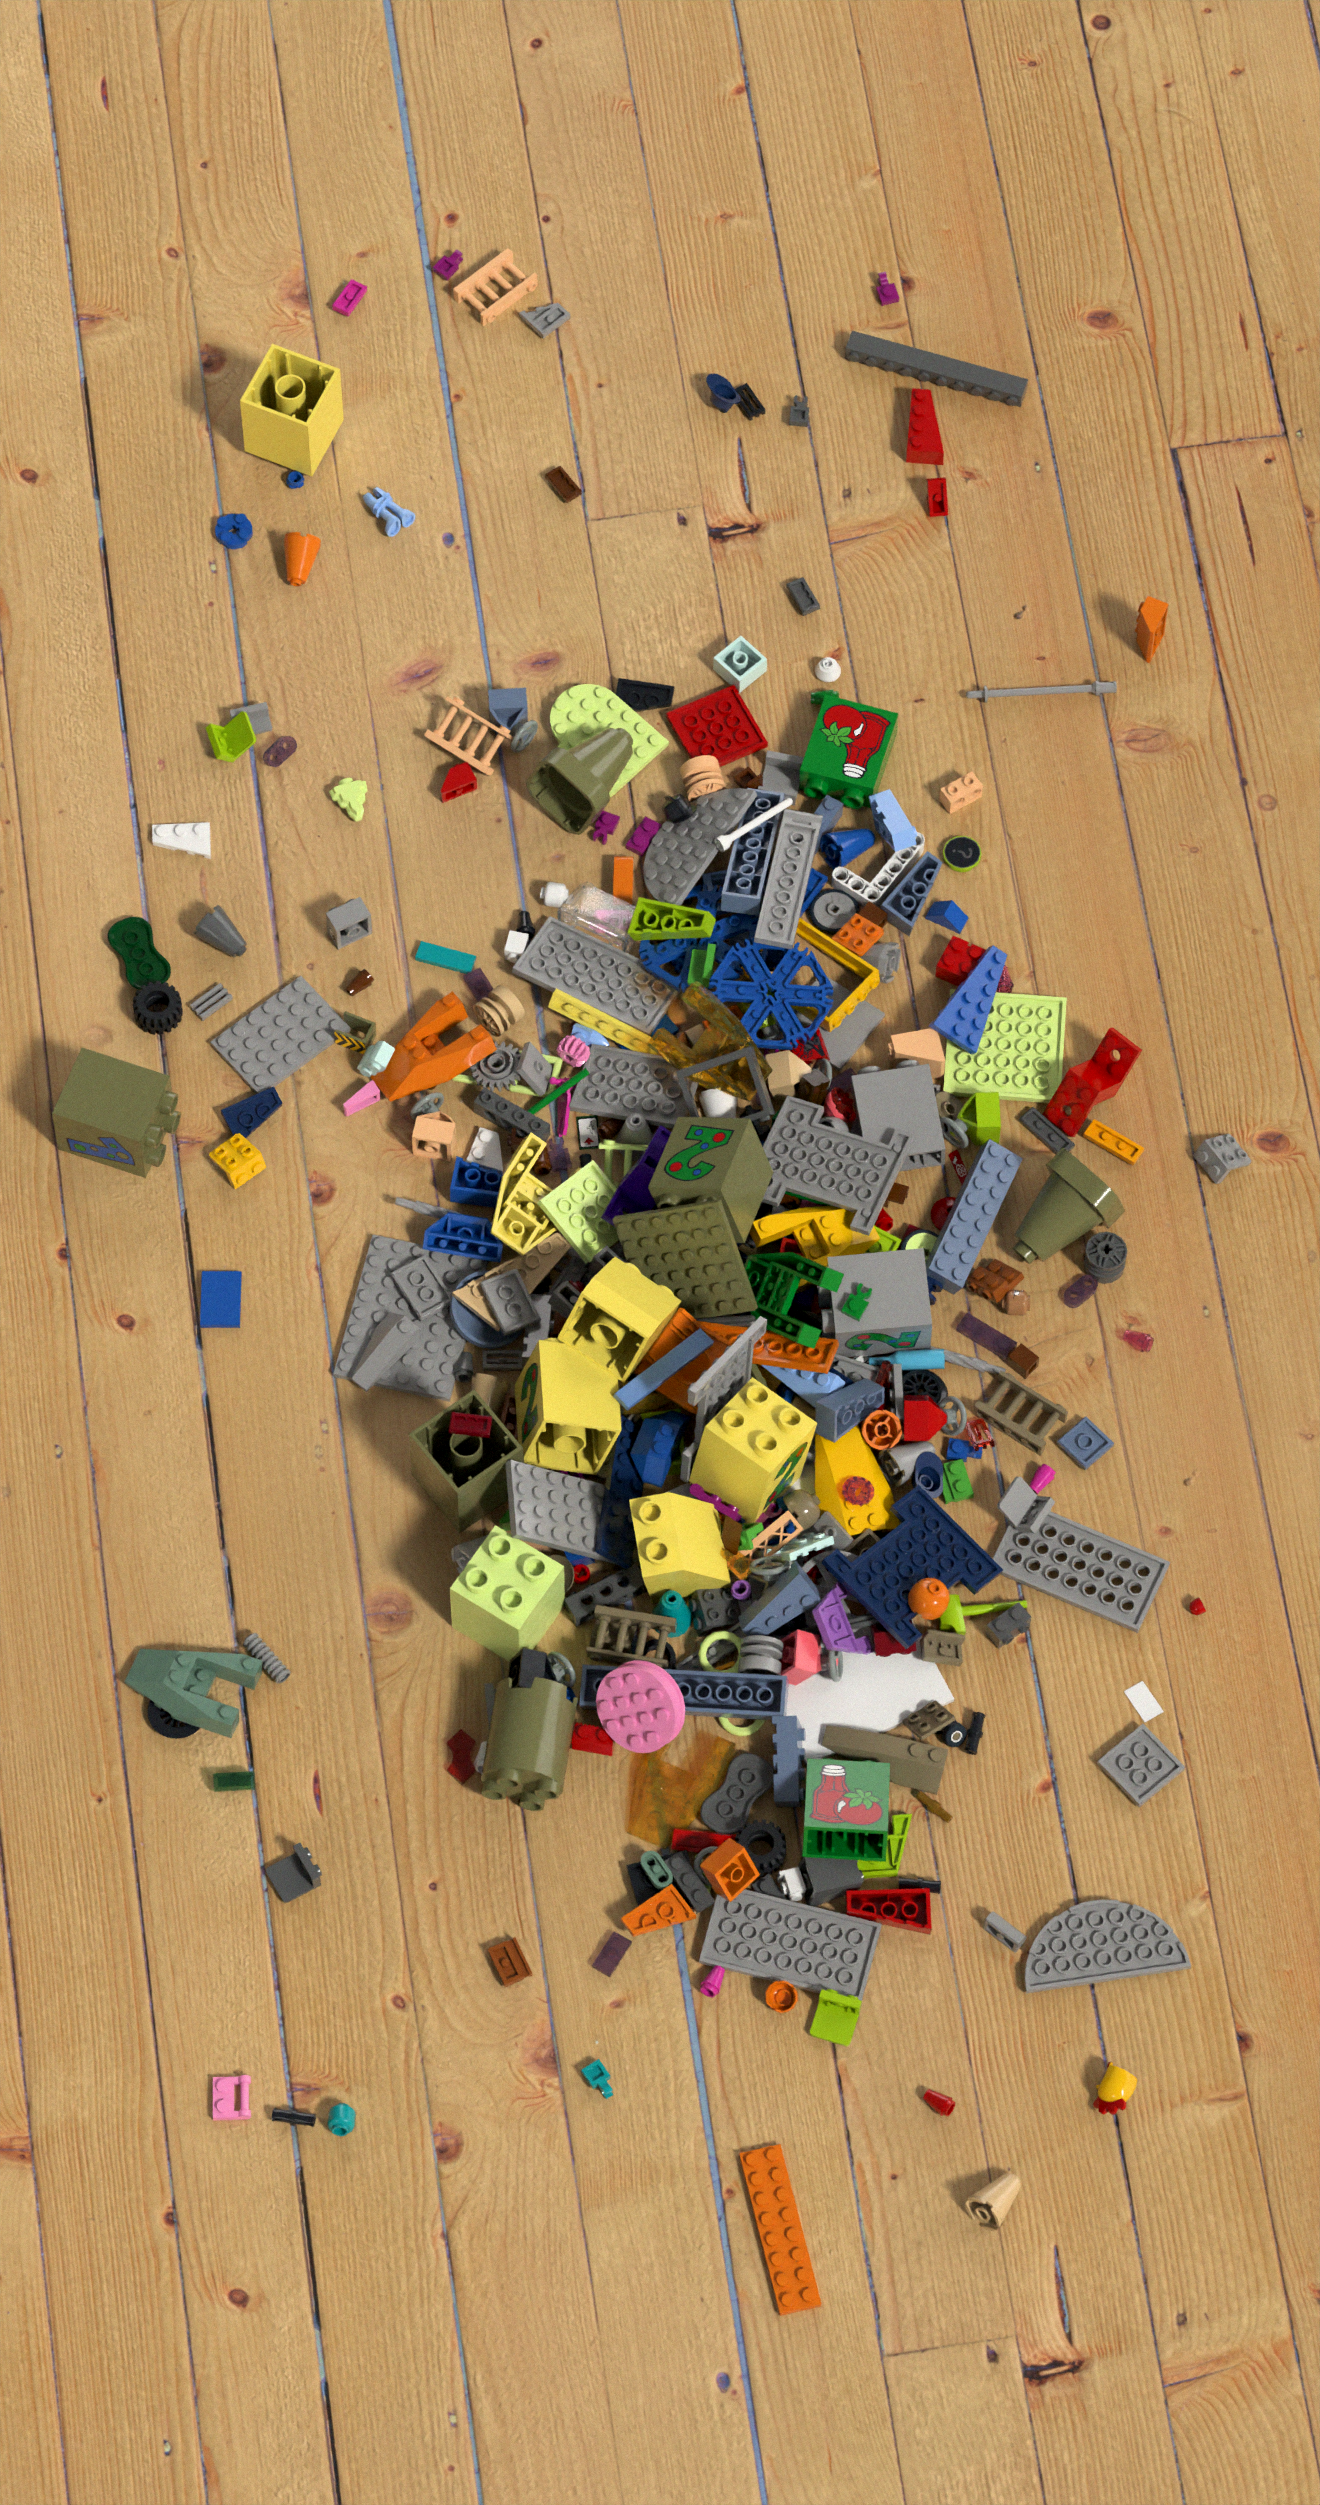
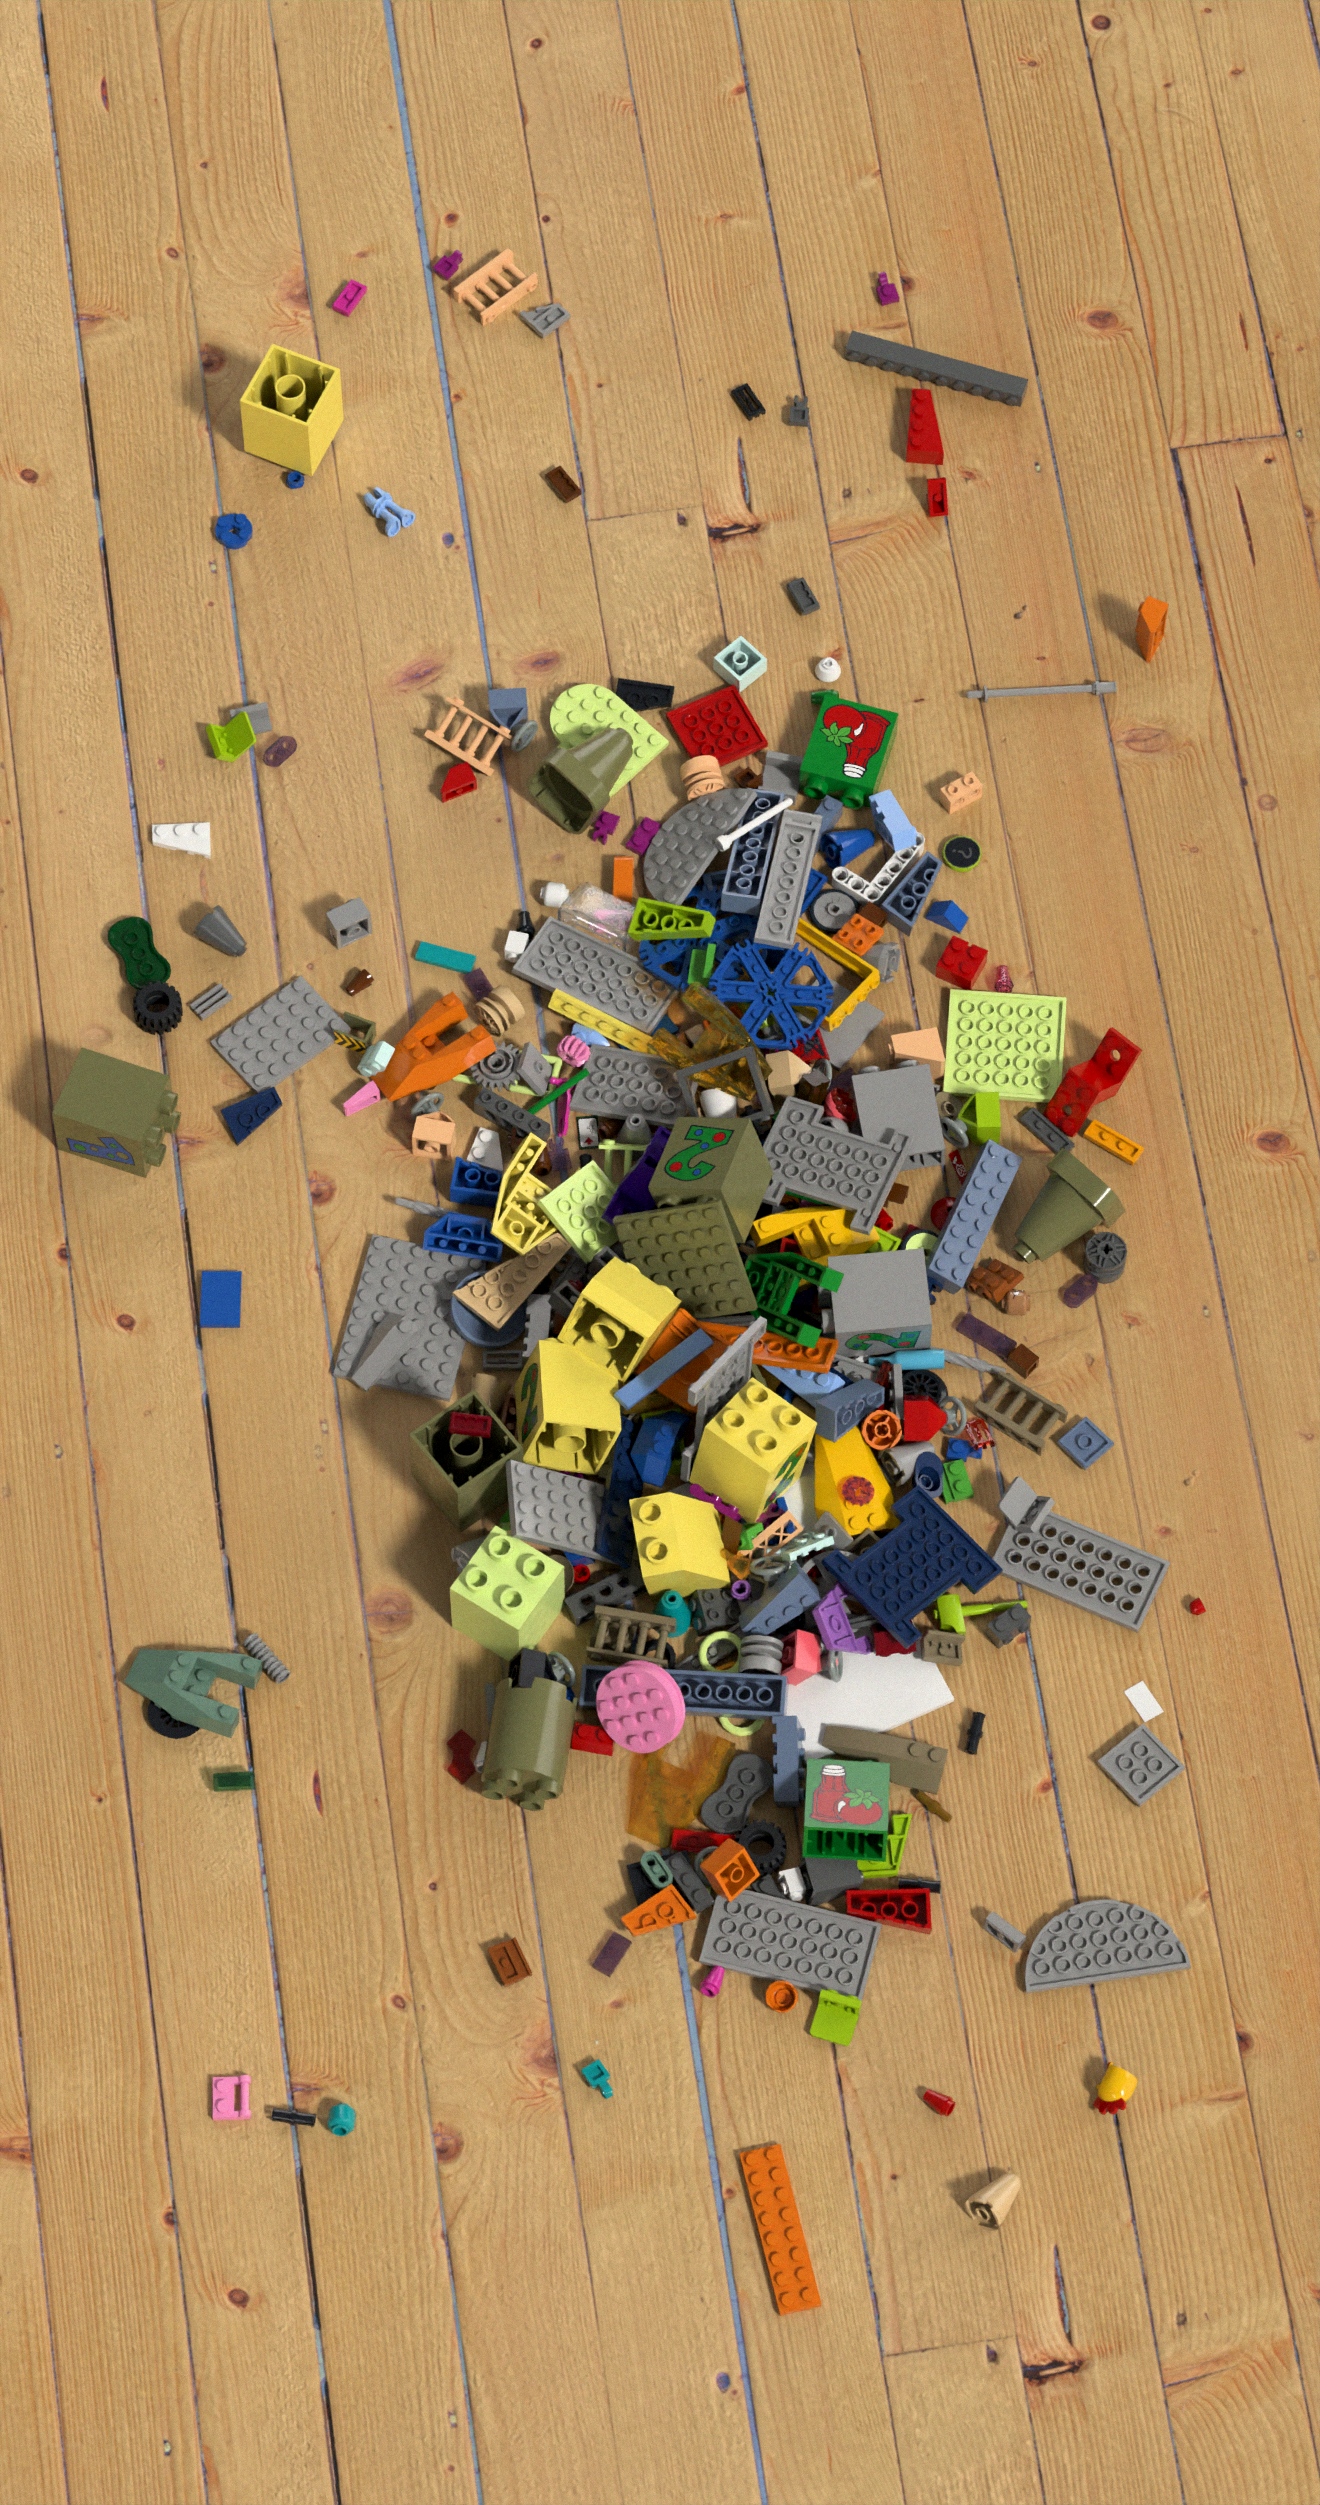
(238, 1160): yellow bracket -> none
(294, 1874): dark grey bracket -> none
(300, 556): orange cone -> none
(350, 796): yellowish green rock -> none
(422, 1287): light grey tile -> none
(464, 1368): dark grey cone -> none
(510, 1302): light grey tile -> none
(678, 808): black piece -> none
(722, 392): dark blue piece -> none
(804, 1507): dark tan cylinder -> none
(856, 1305): green plate -> none
(929, 1598): orange cylinder -> none
(936, 1719): dark tan plate -> none
(970, 1004): wing -> none
(1042, 1478): dark pink cone -> none
(1139, 1340): clear pink cone -> none
(1220, 1156): light grey bracket -> none

